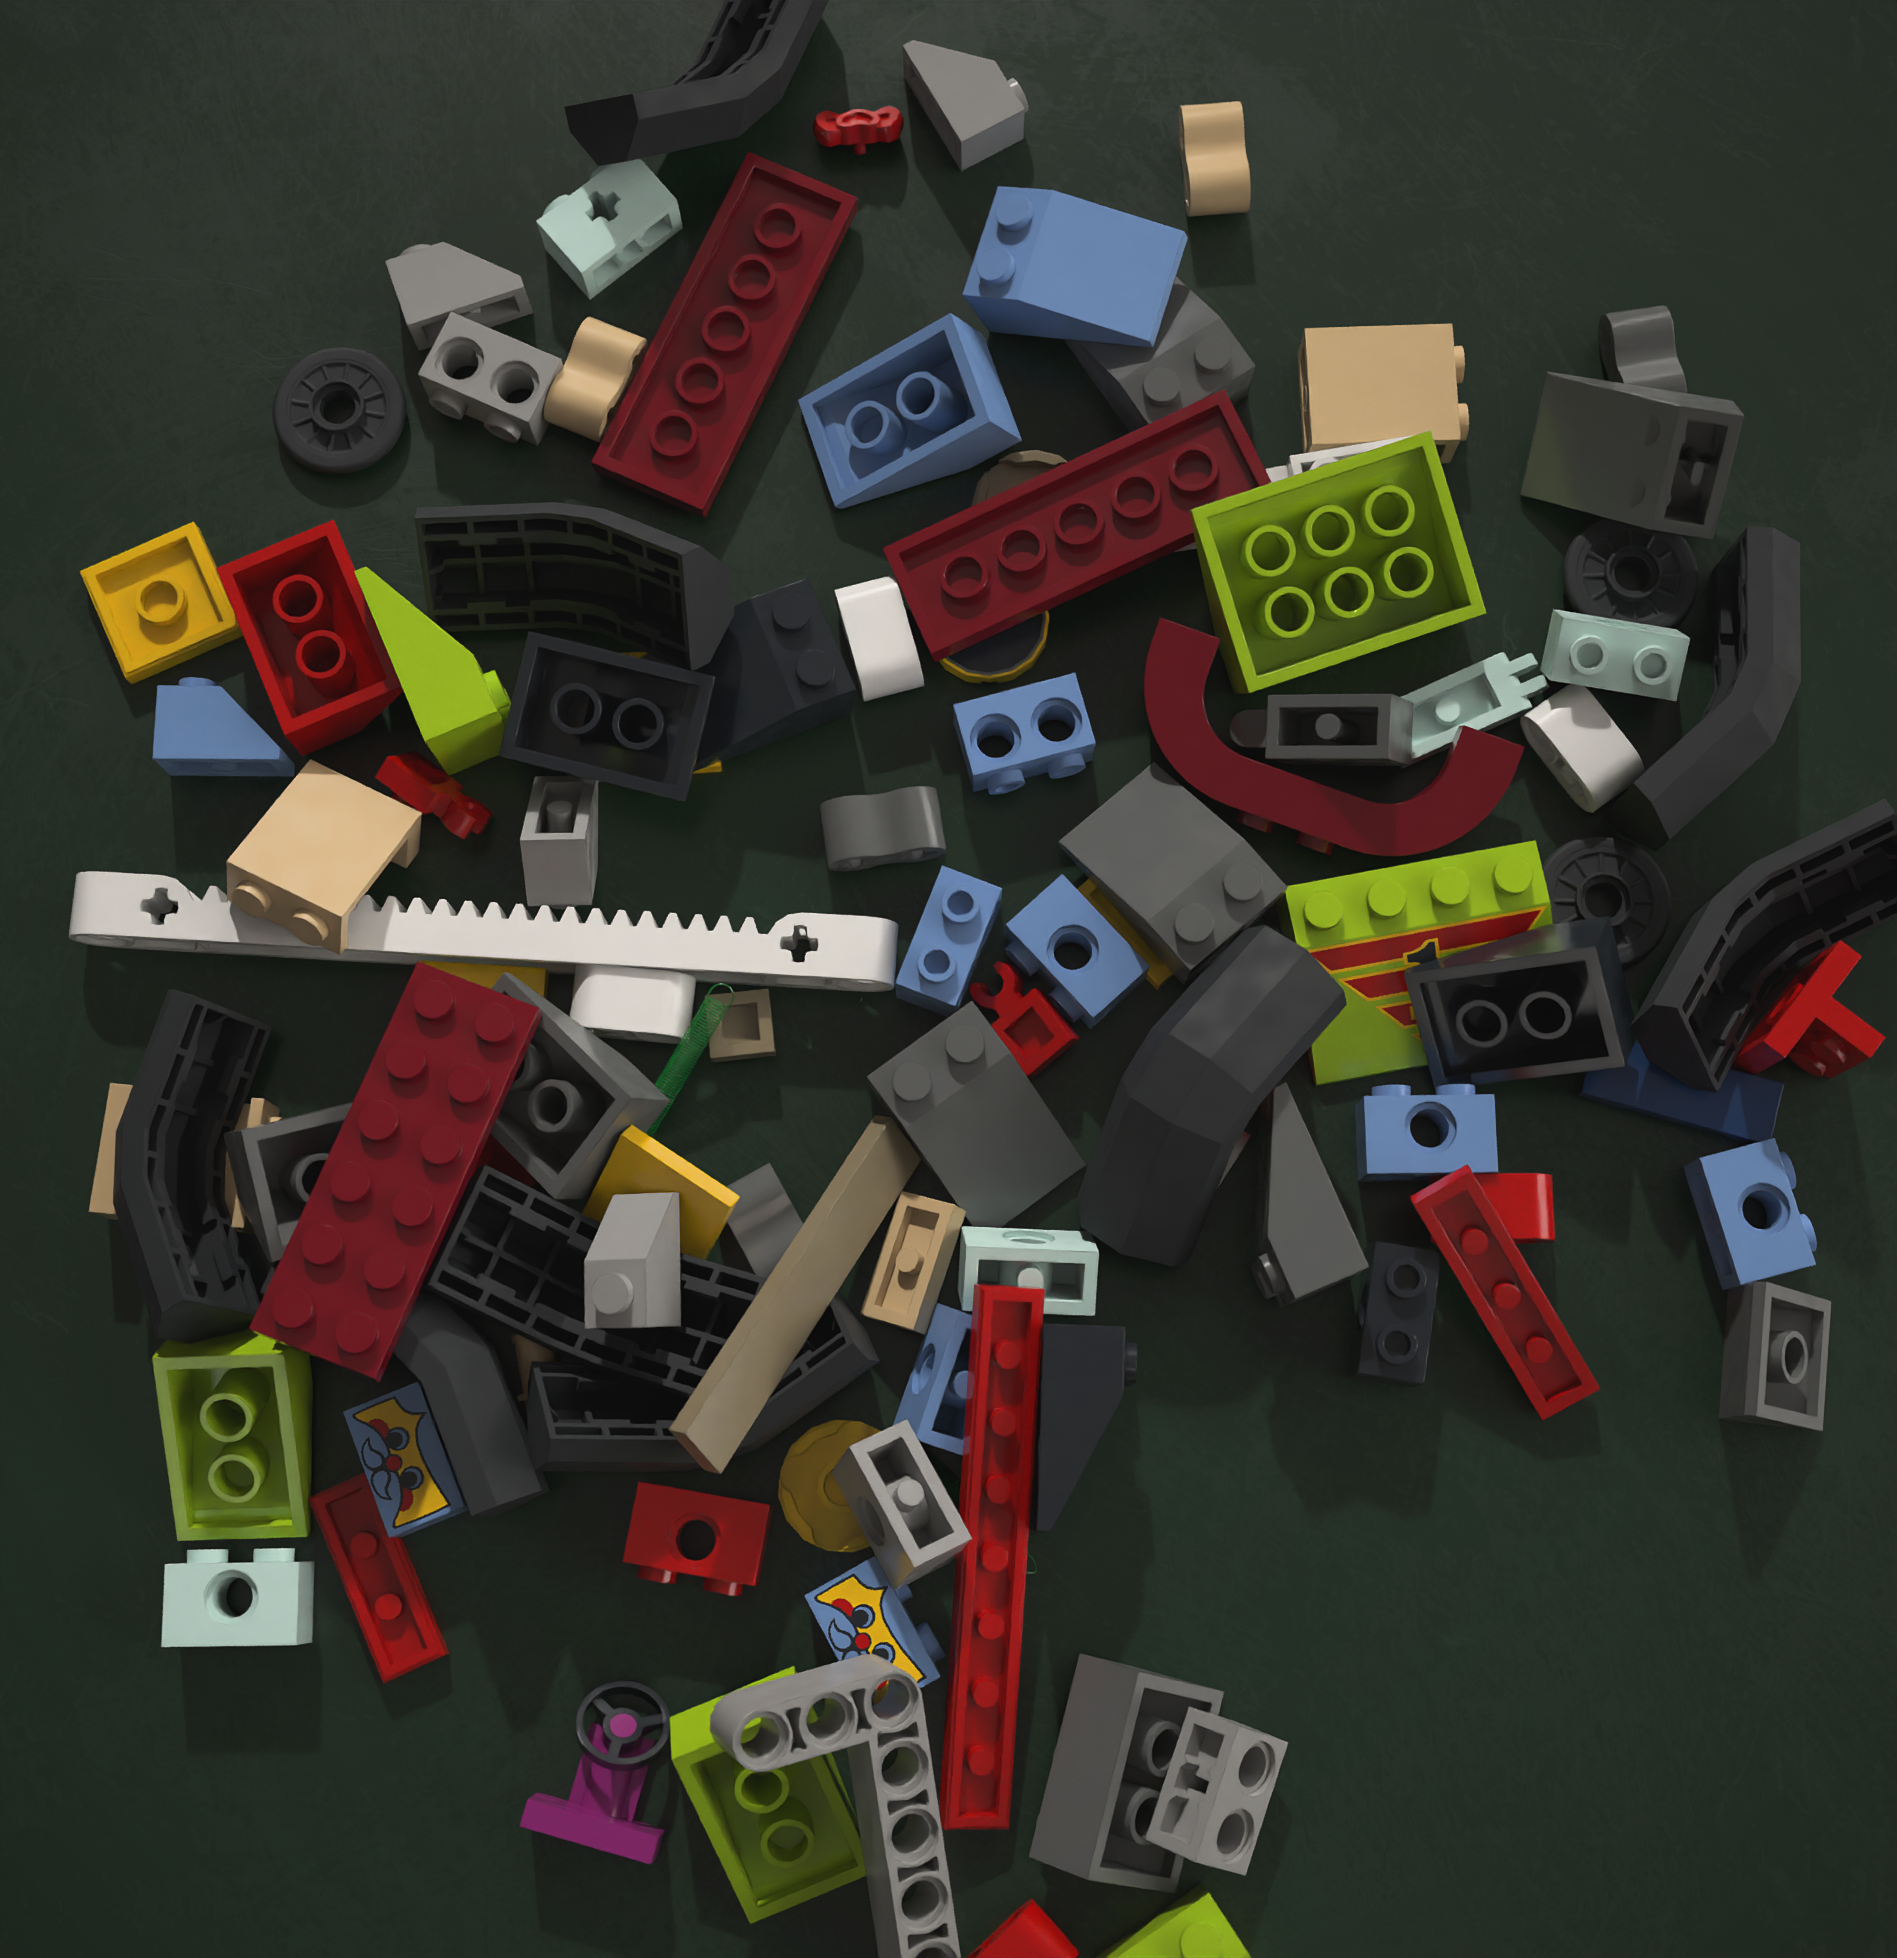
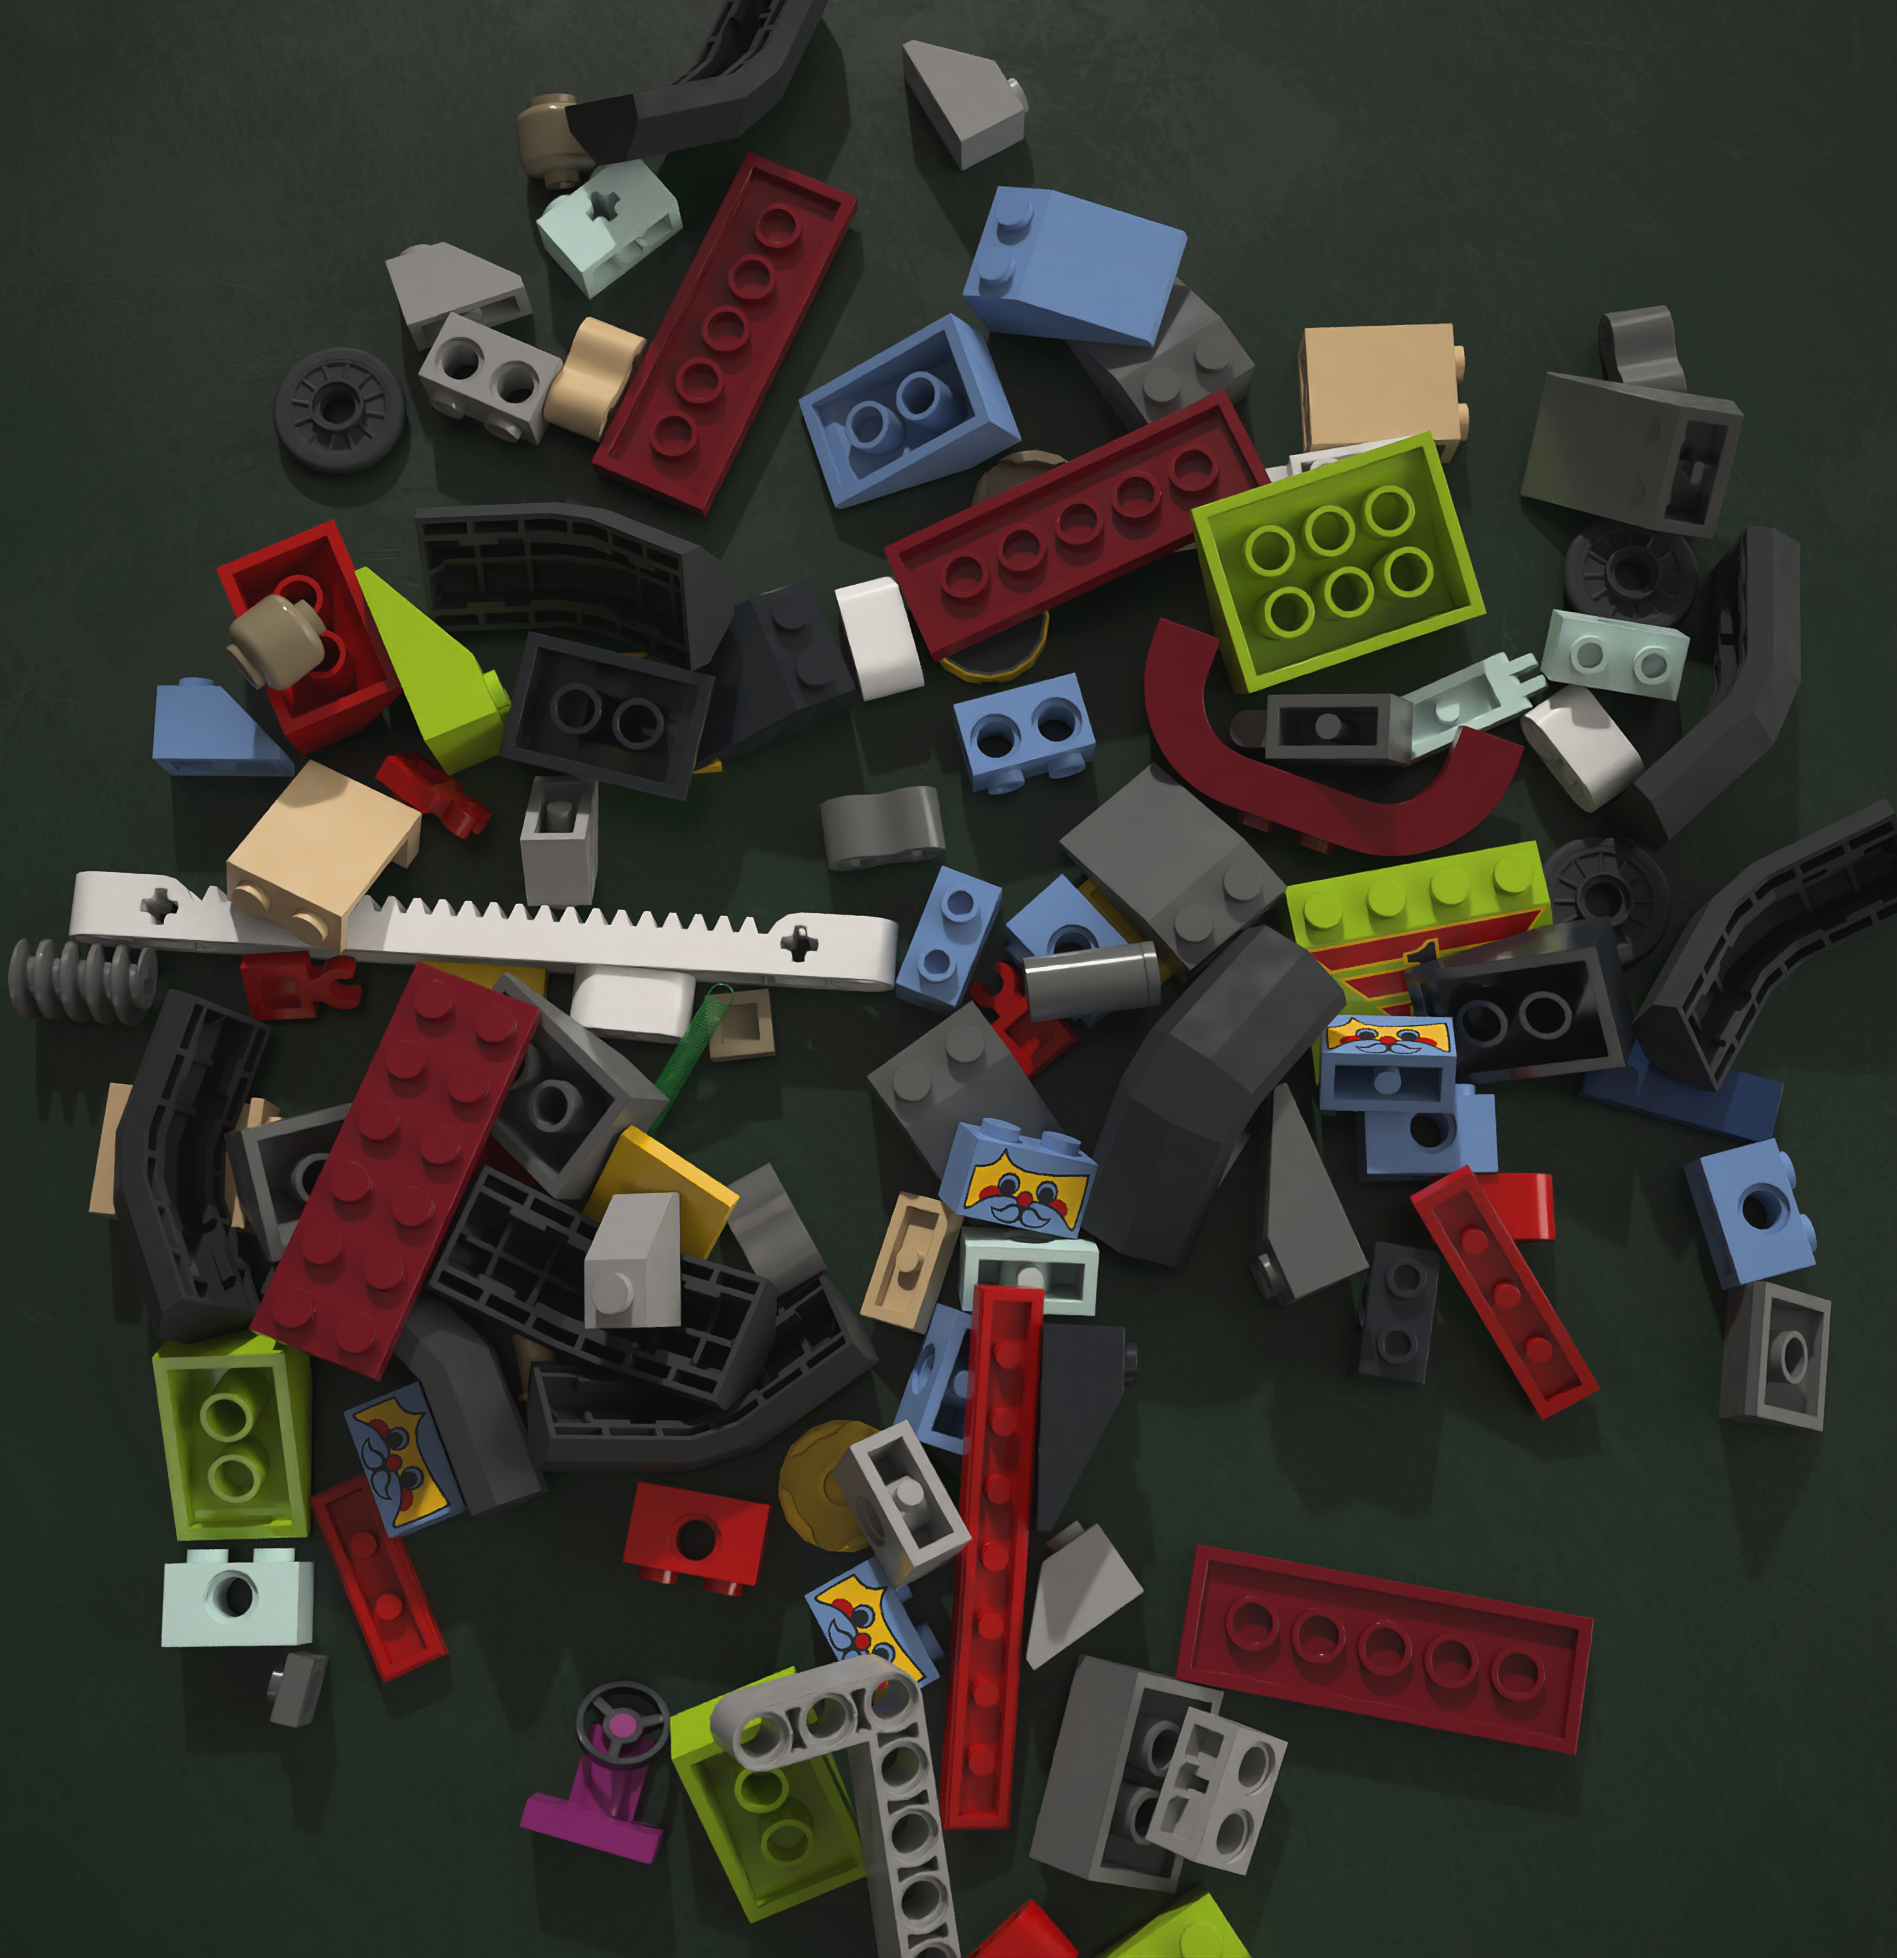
(81, 986): none -> dark grey piece
(162, 603): yellow tile -> none
(276, 642): none -> dark tan head
(291, 988): none -> red plate
(296, 1688): none -> dark grey plate
(547, 145): none -> dark tan head
(795, 1295): dark tan tile -> none
(858, 127): red piece -> none
(1018, 1178): none -> medium blue brick
(1076, 1590): none -> light grey slope
(1092, 981): none -> dark grey pin
(1214, 159): tan axle -> none
(1384, 1649): none -> dark red plate
(1387, 1064): none -> medium blue brick
(1810, 1023): red bracket -> none

